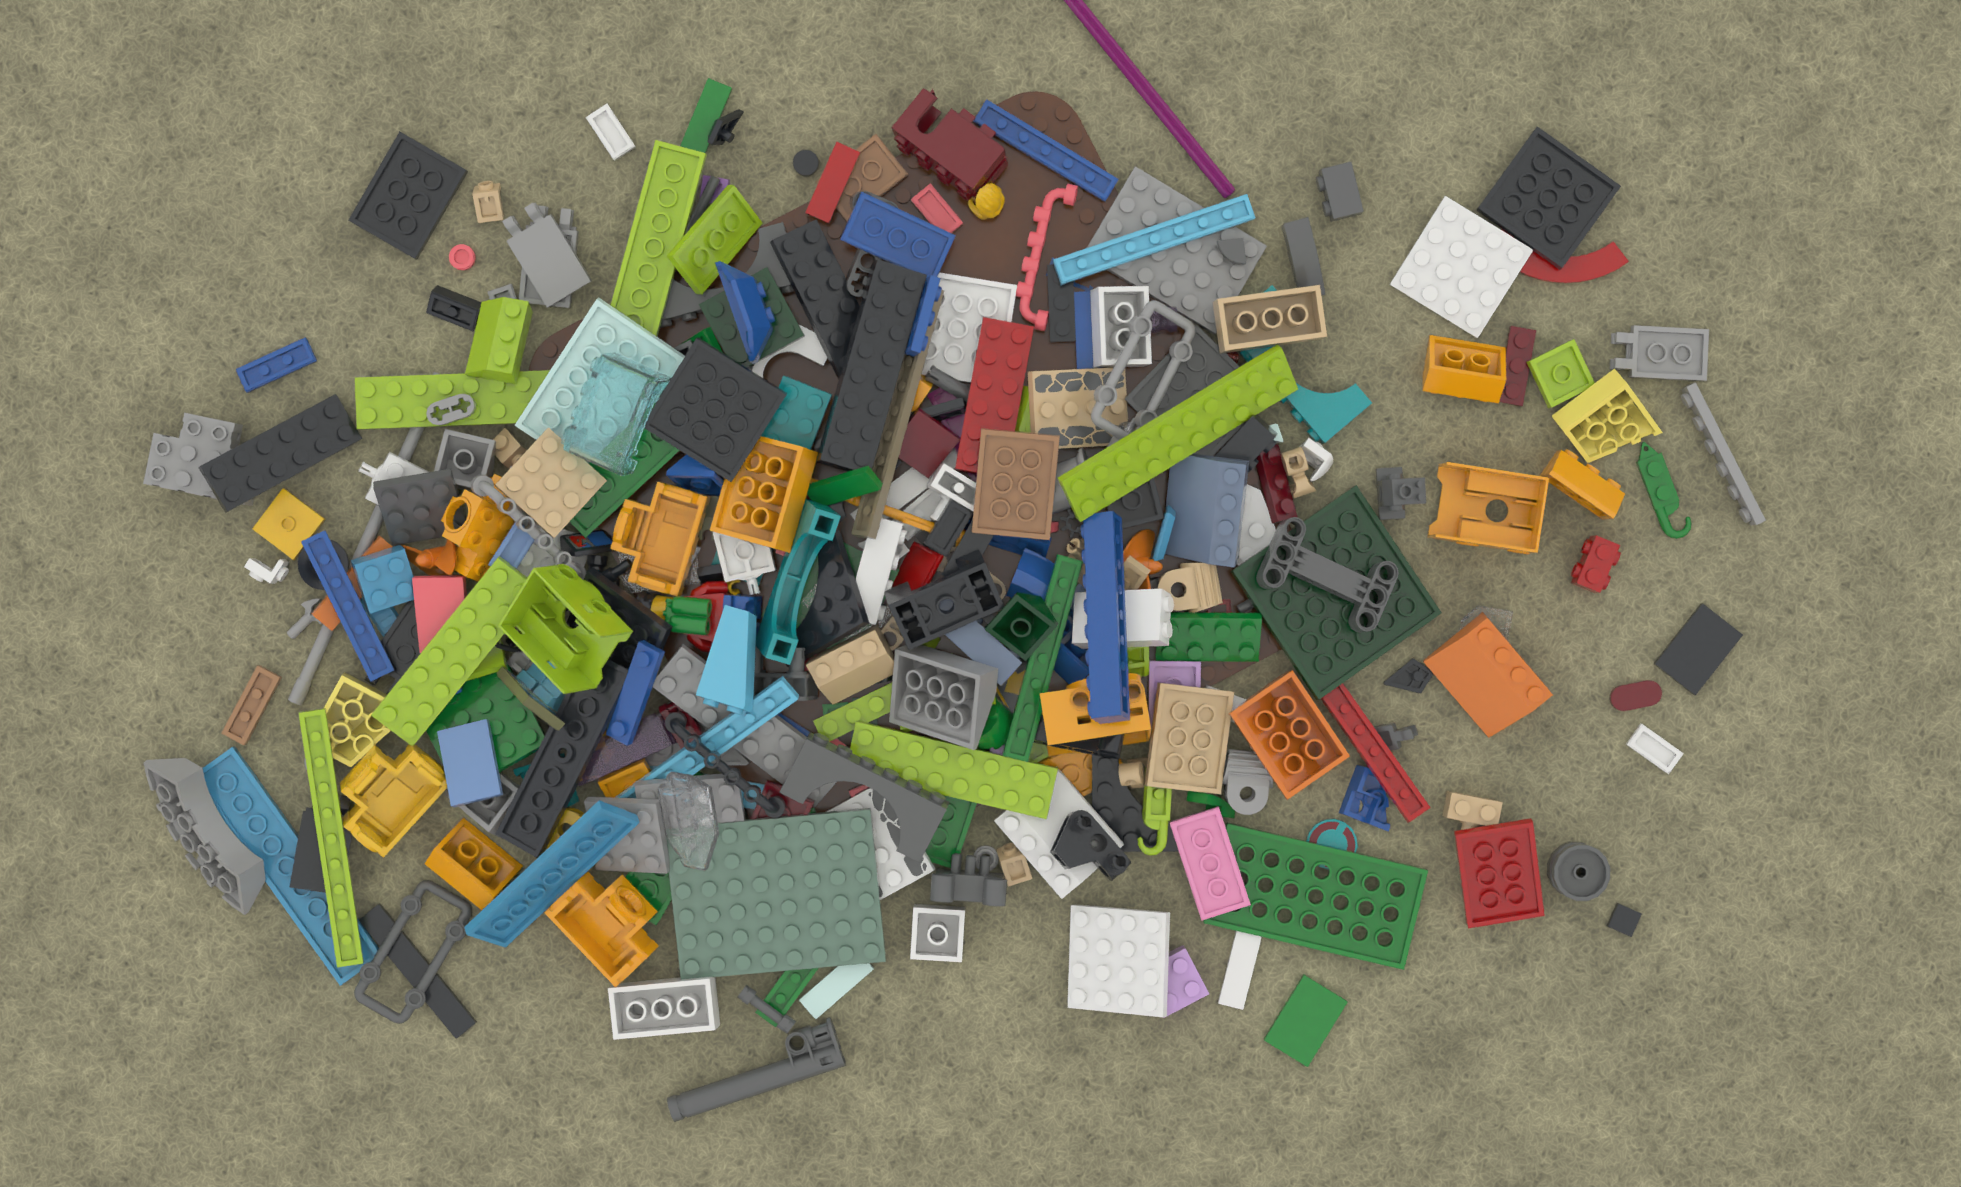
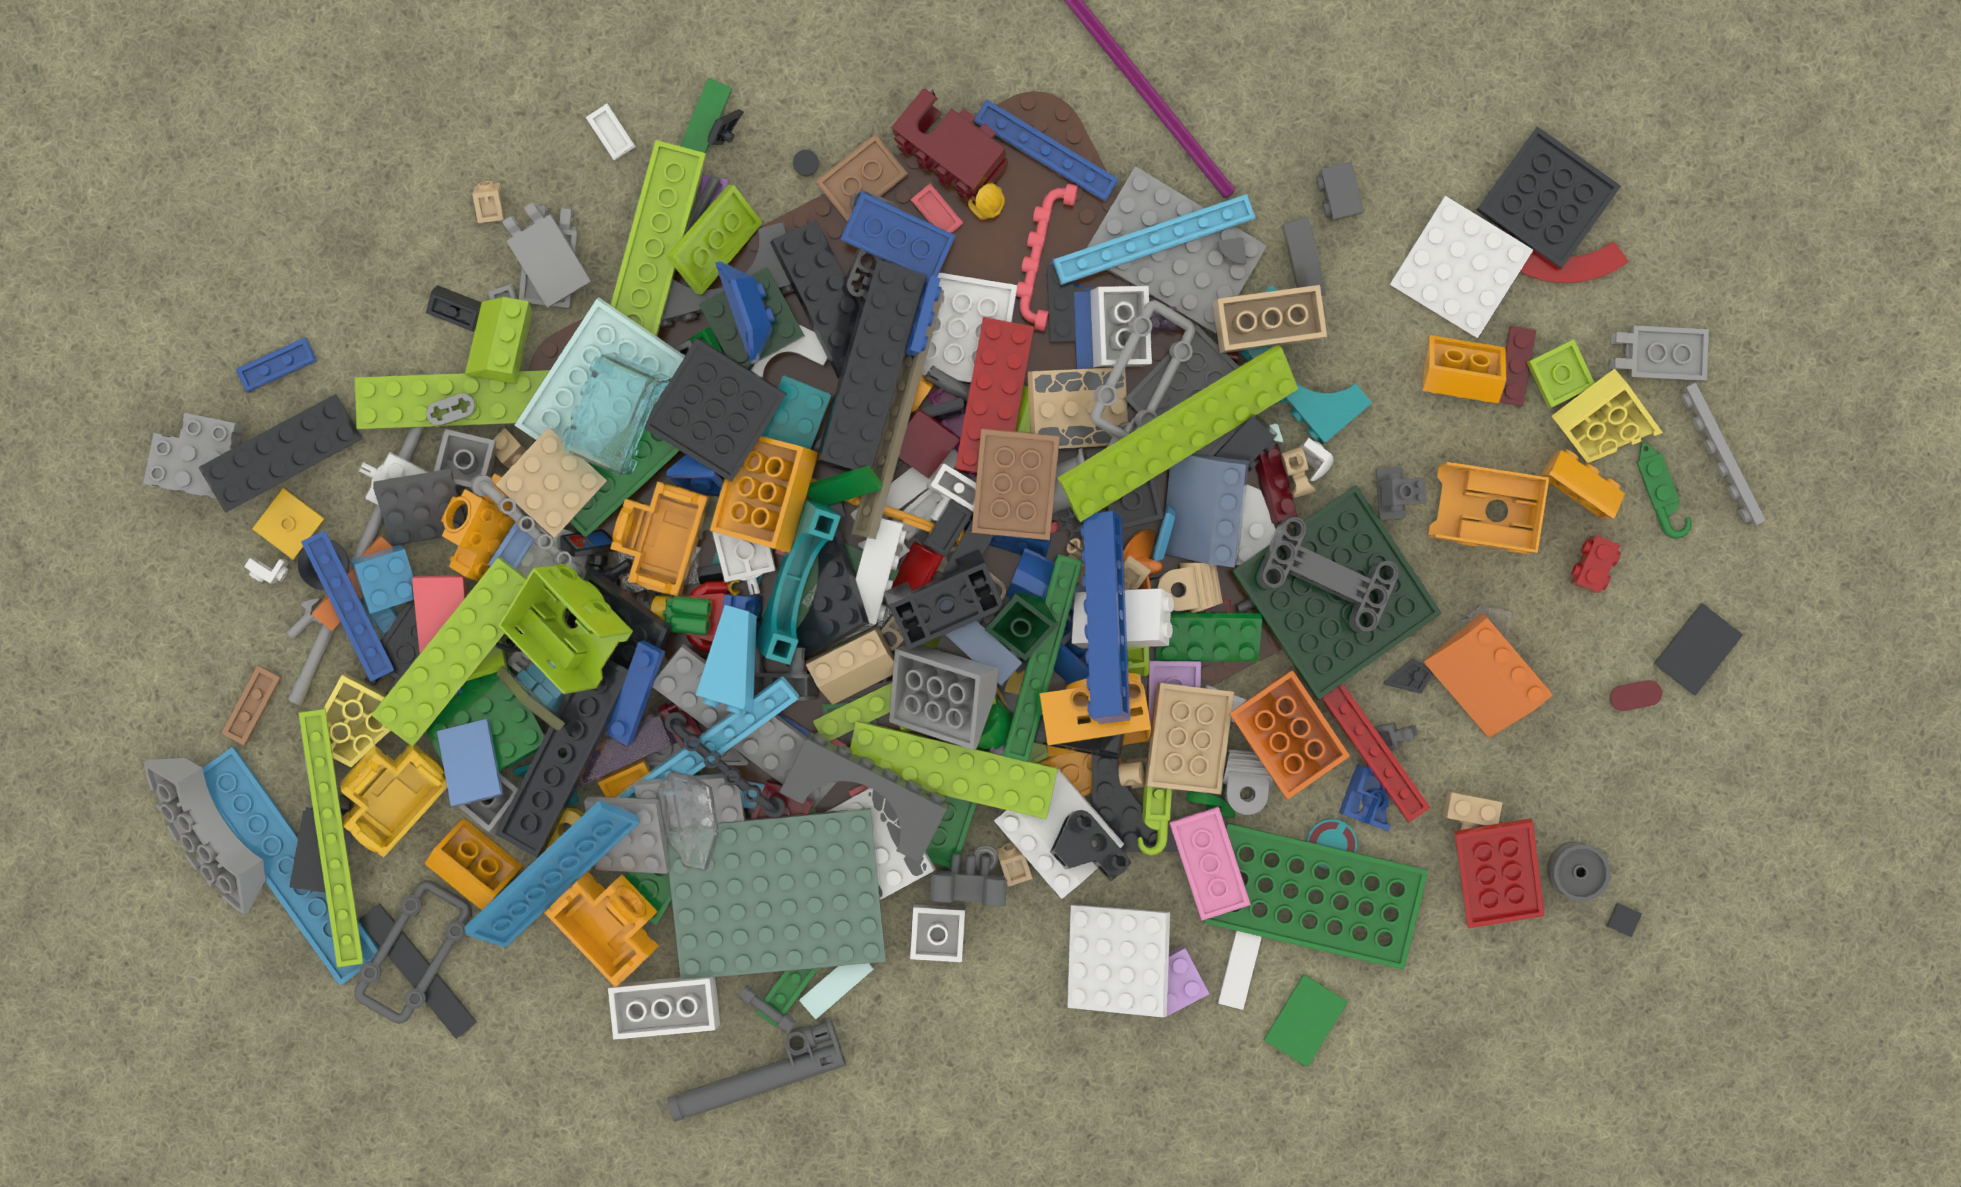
(408, 195): black plate -> none
(434, 561): orange piece -> none
(462, 257): coral tile -> none
(832, 182): red tile -> none
(1654, 748): white tile -> none

